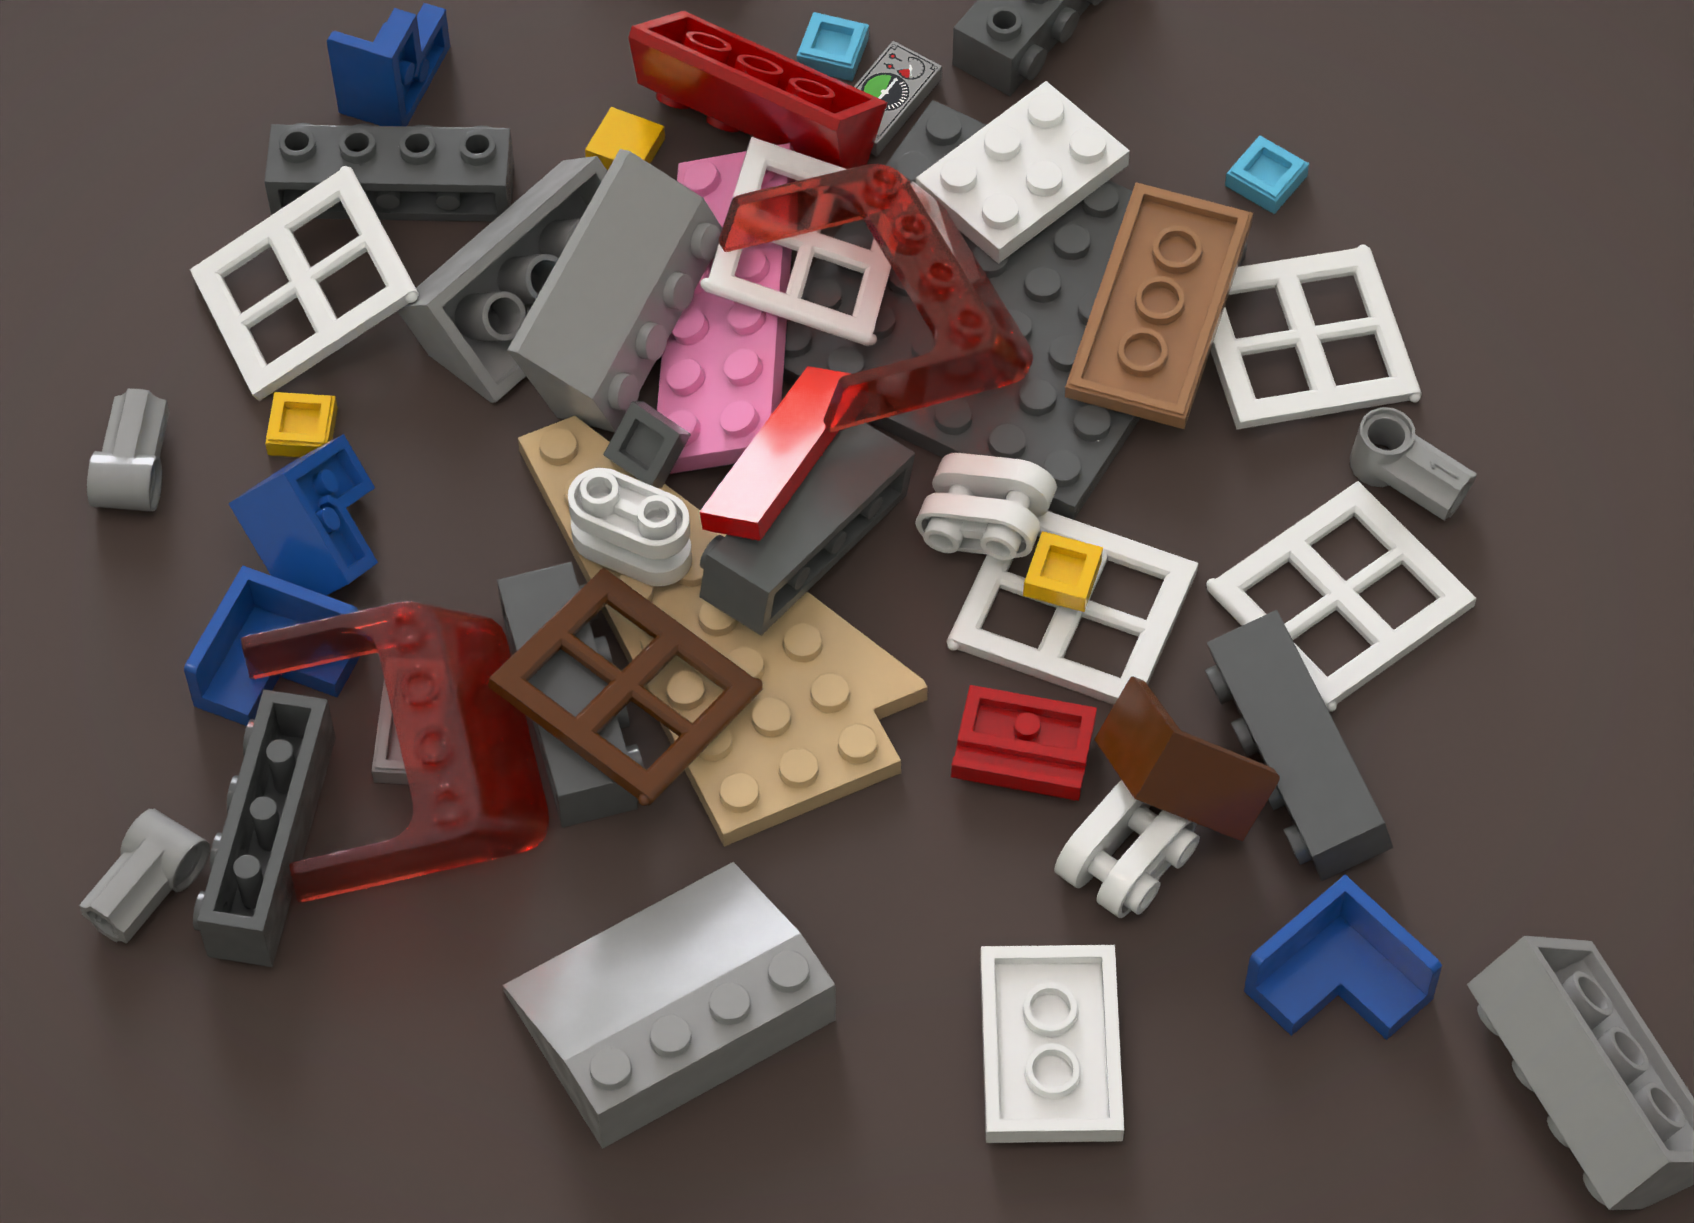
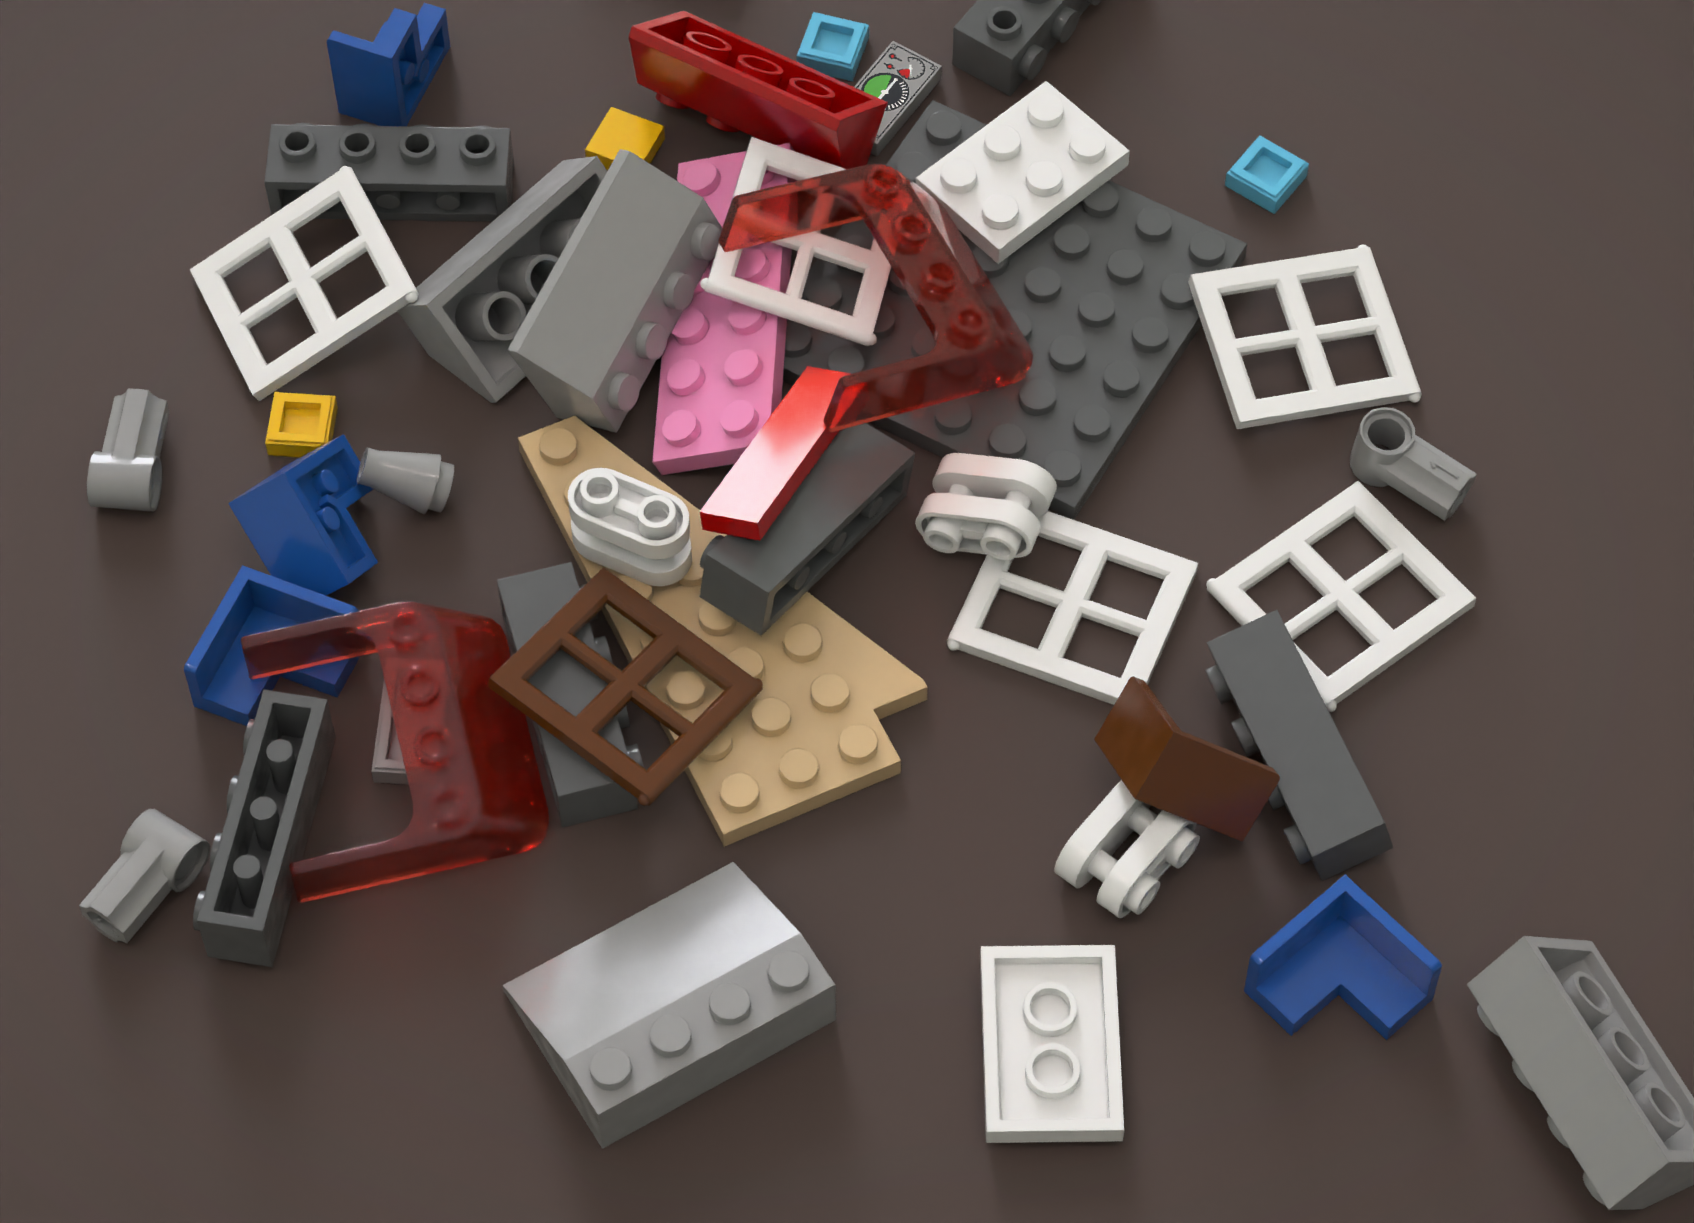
(408, 477): none -> light grey cone
(647, 444): dark grey plate -> none
(1024, 742): red plate -> none
(1063, 571): yellow plate -> none
(1159, 305): medium nougat tile -> none

